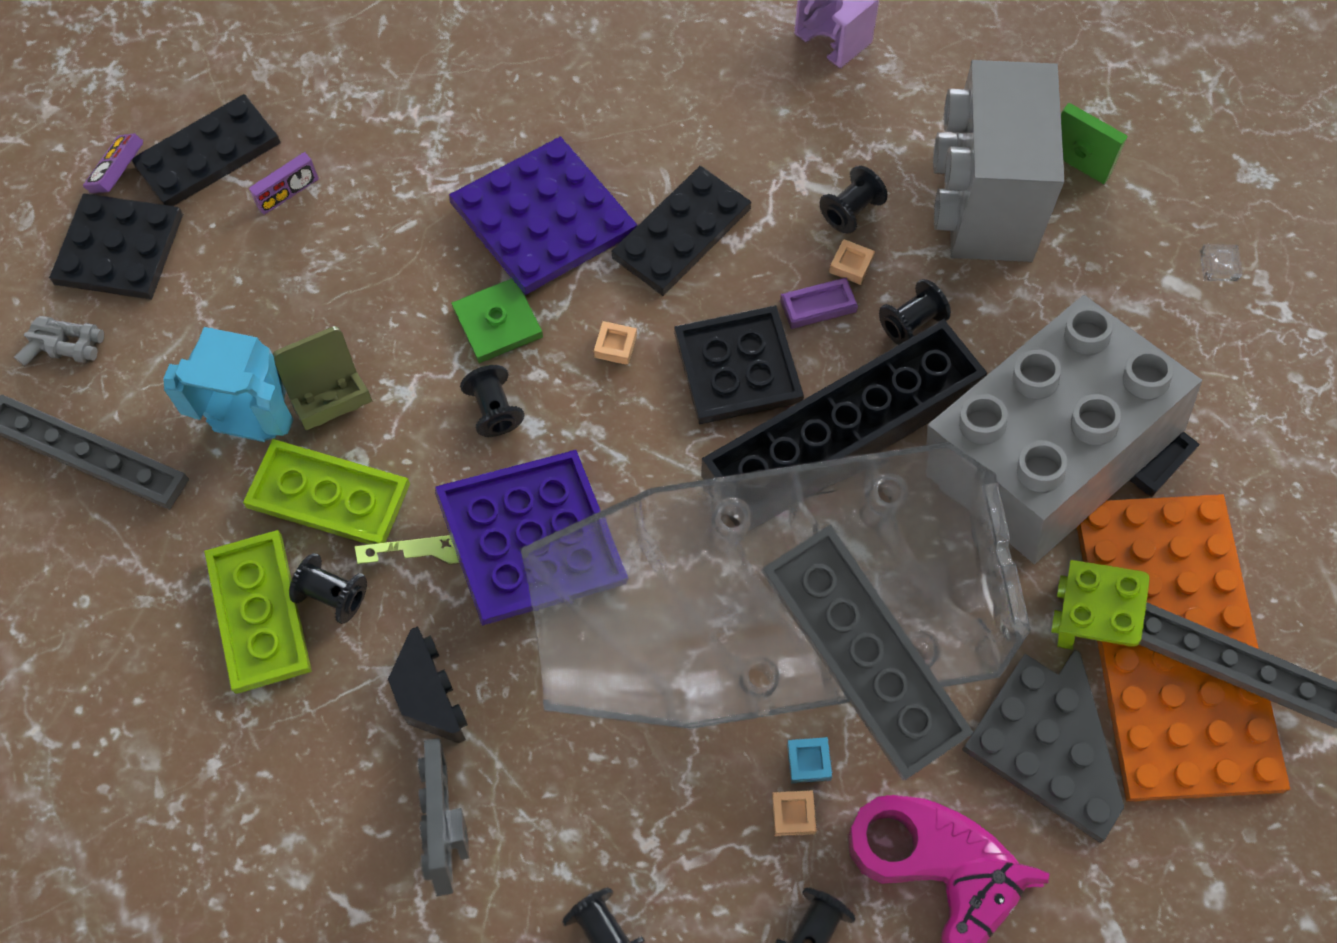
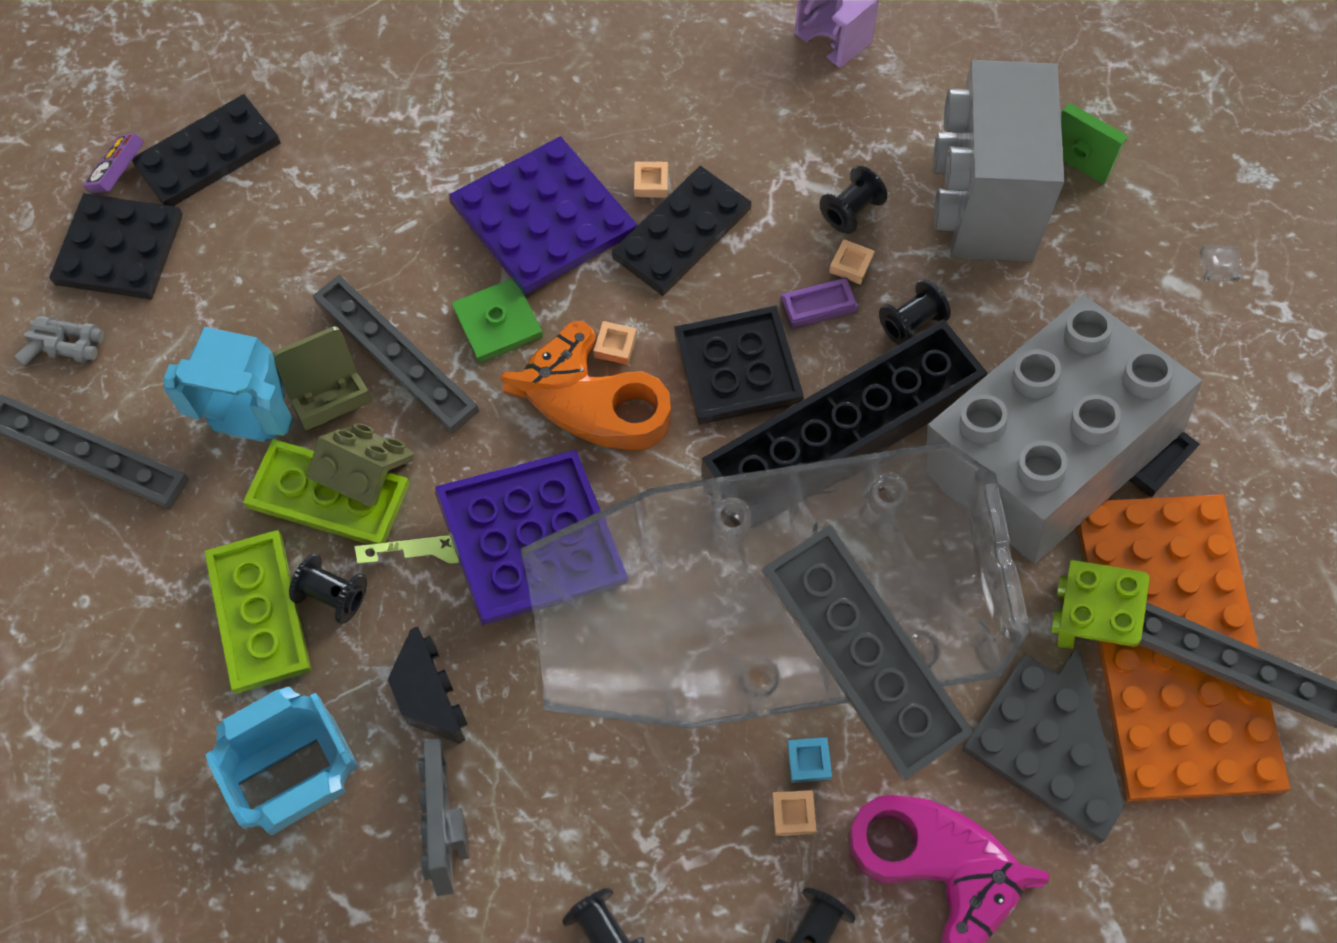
(267, 735): none -> medium azure piece
(284, 183): tile -> none
(356, 462): none -> olive bracket
(396, 354): none -> dark grey plate
(497, 414): black hose -> none
(585, 405): none -> orange animal
(651, 179): none -> light nougat plate

